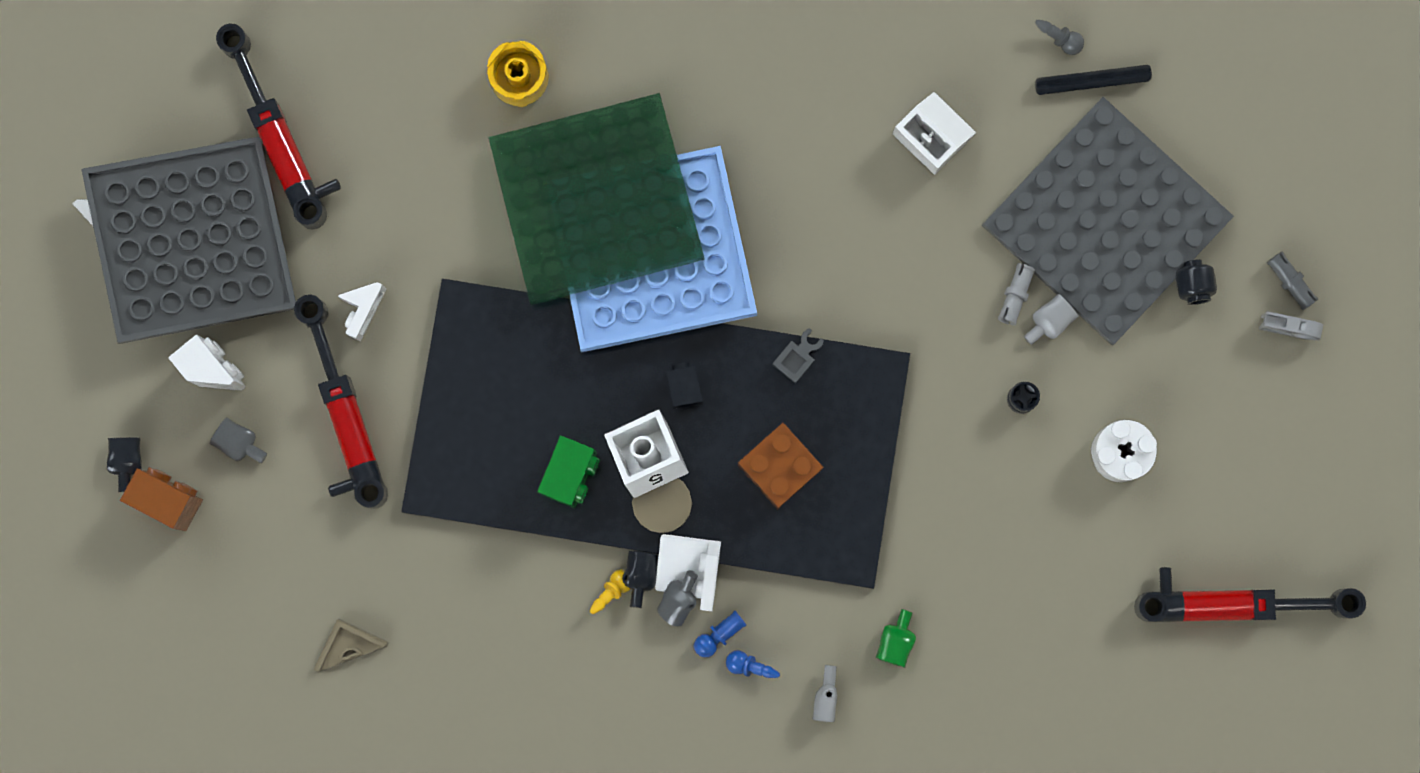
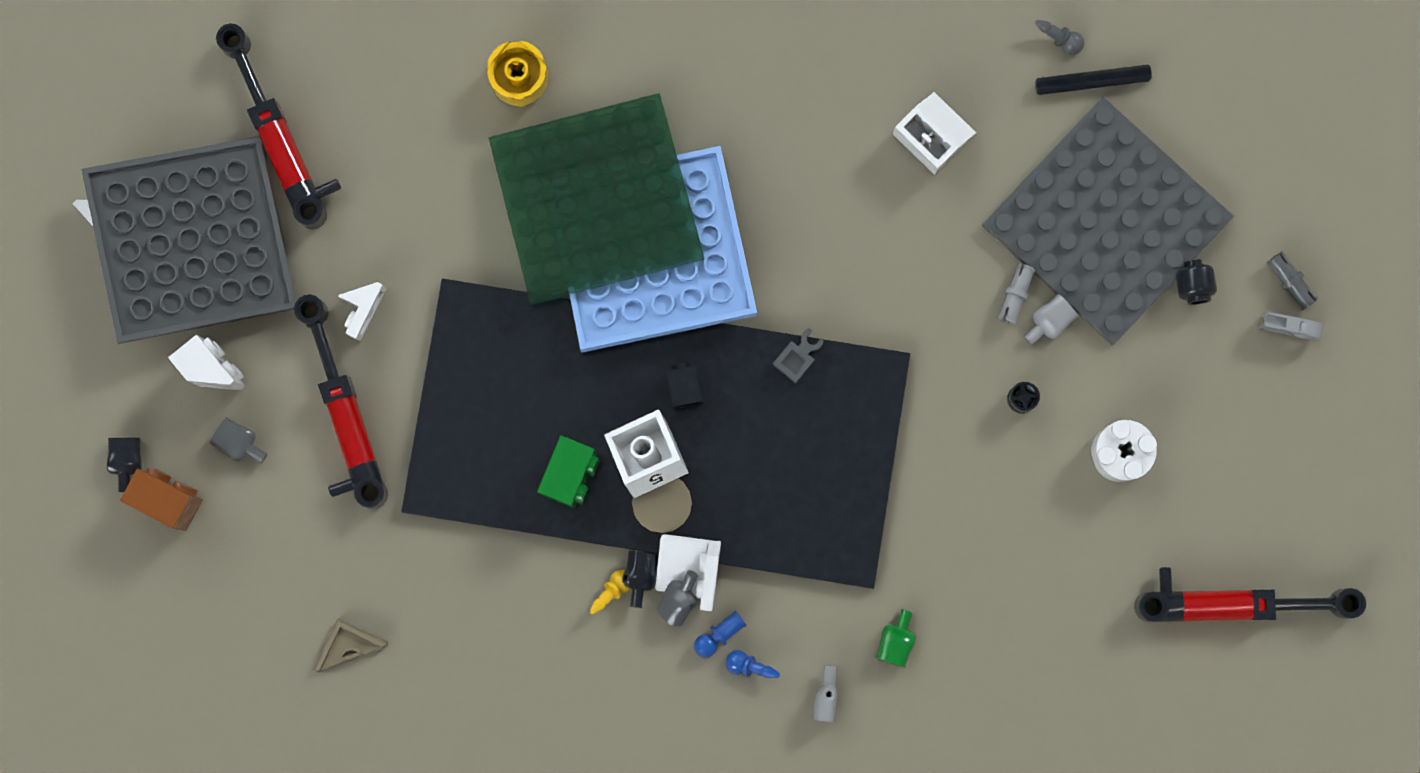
(780, 465): dark orange brick -> none

